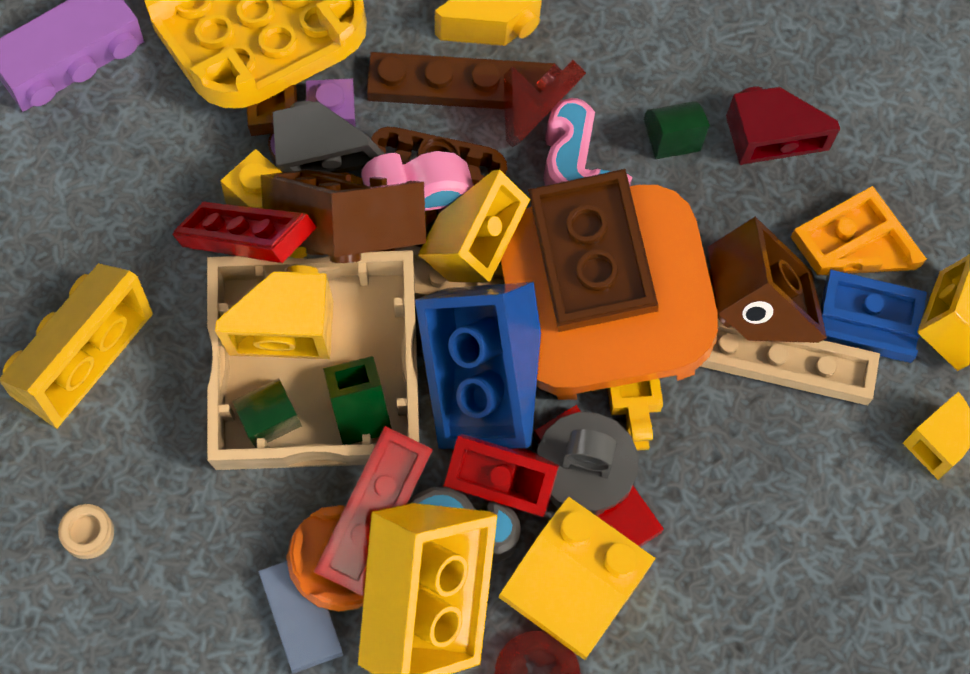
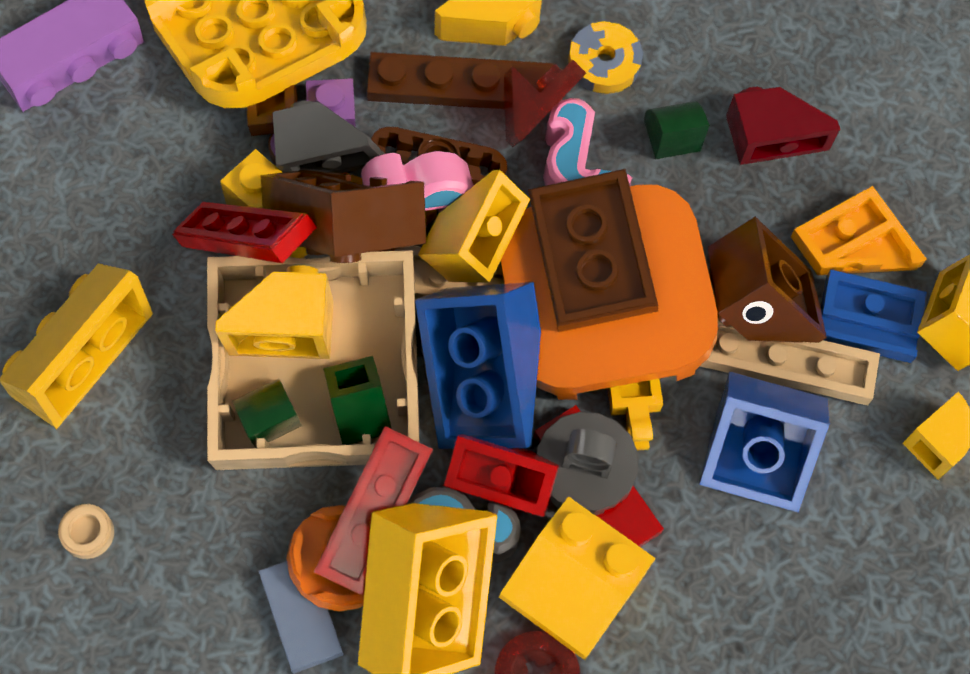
(608, 39): none -> yellow piece
(765, 441): none -> blue slope

